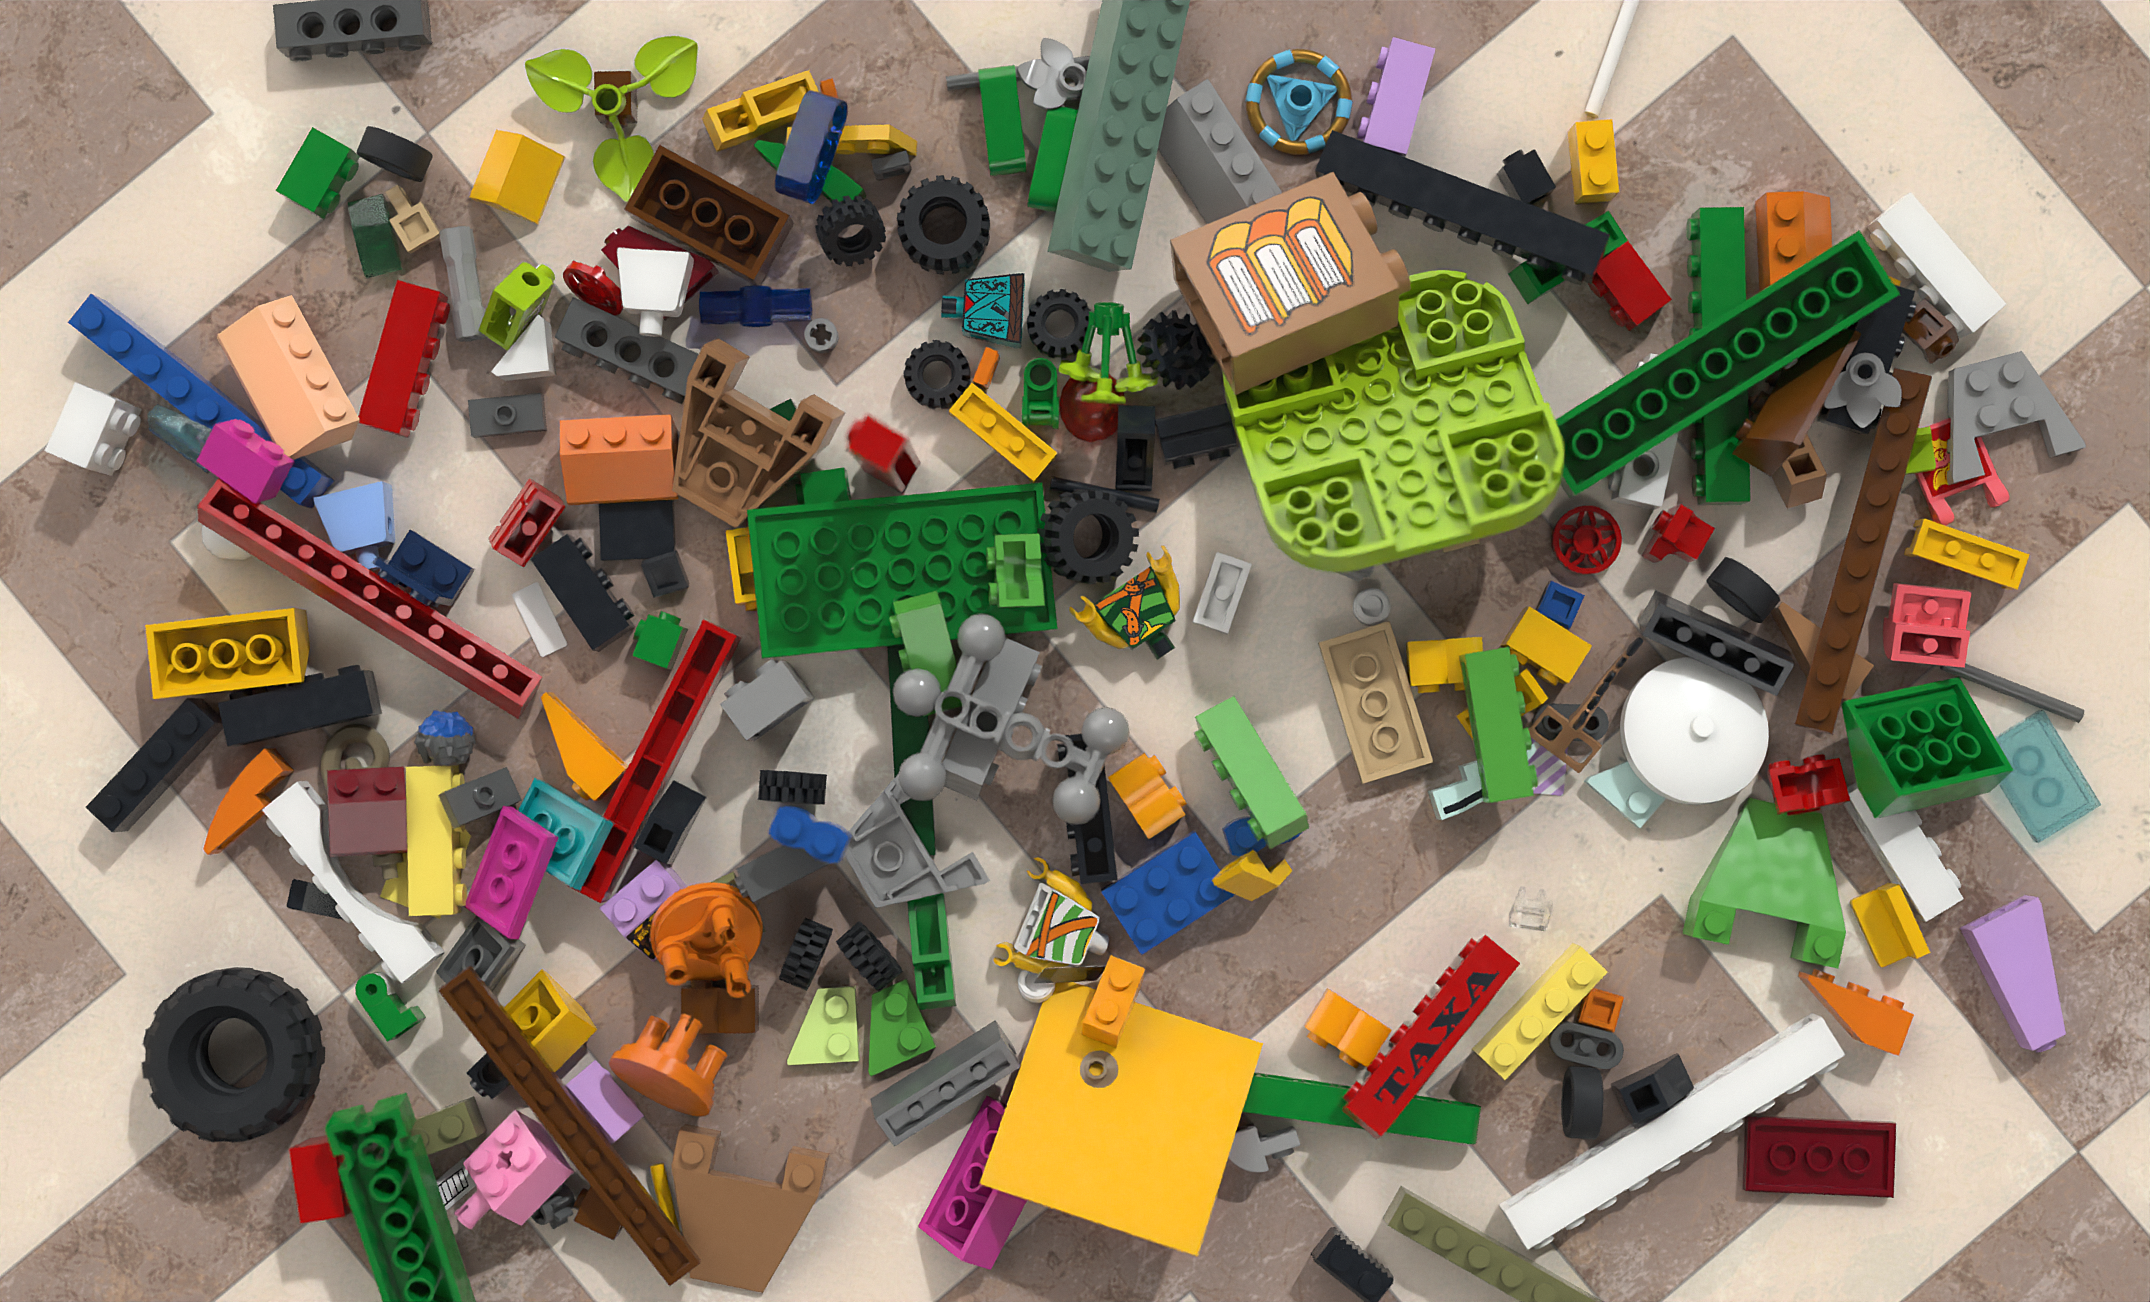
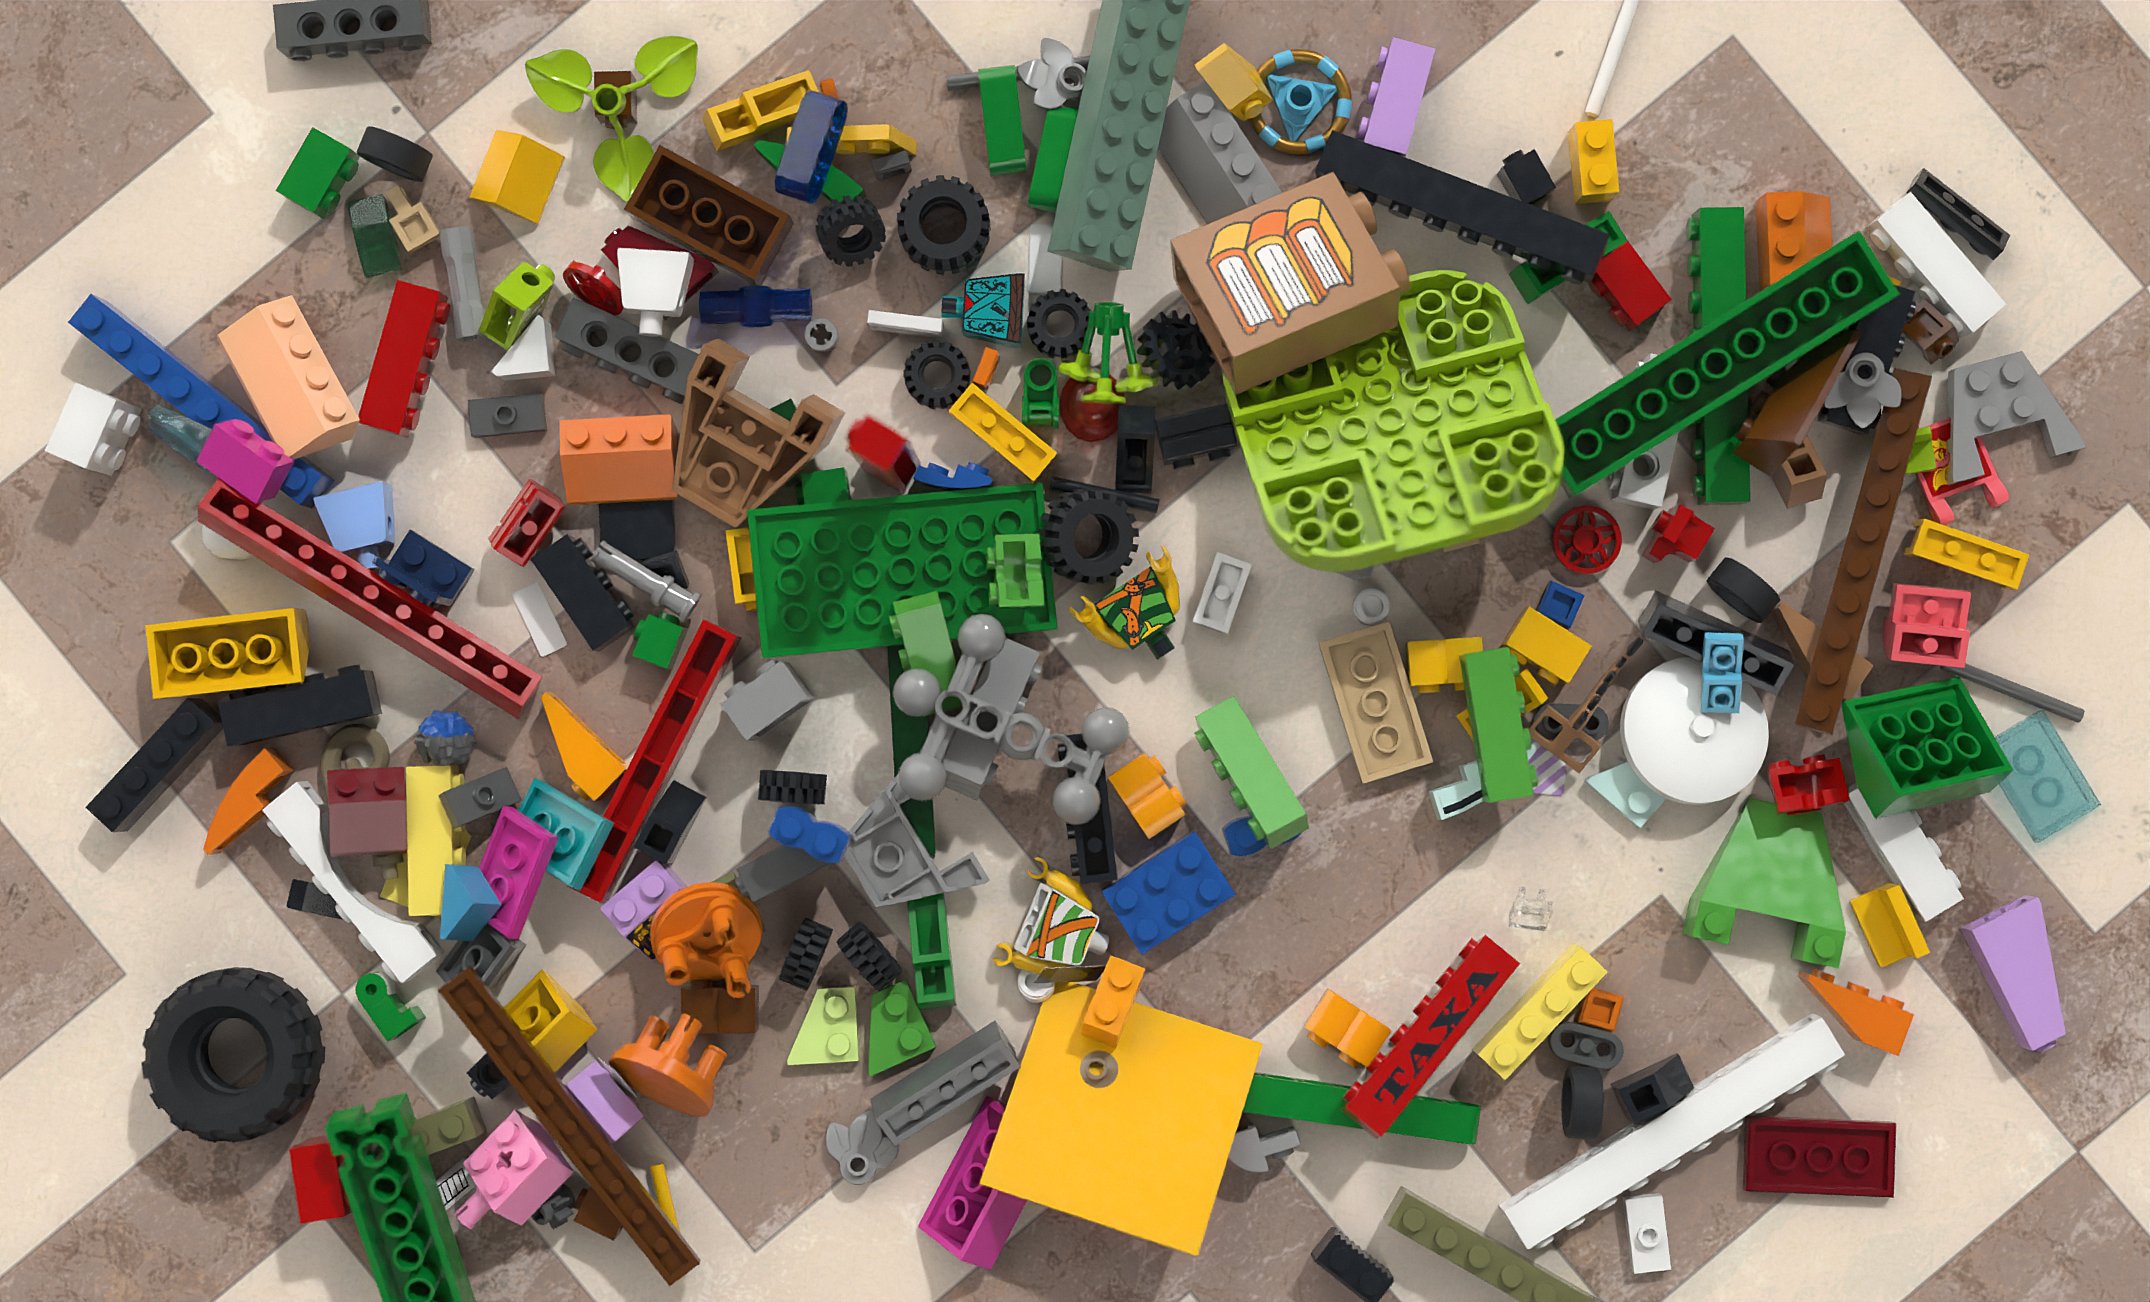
(466, 903): none -> dark azure slope
(617, 1077): none -> white sticker
(662, 590): none -> light grey pin
(739, 1221): medium nougat wedge -> none
(862, 1142): none -> light grey plate
(905, 324): none -> white tile
(964, 478): none -> blue slope
(1044, 267): none -> white sticker
(1234, 82): none -> yellow slope
(1250, 877): yellow slope -> none
(1646, 1233): none -> white plate
(1721, 672): none -> medium azure slope
(1959, 215): none -> black plate

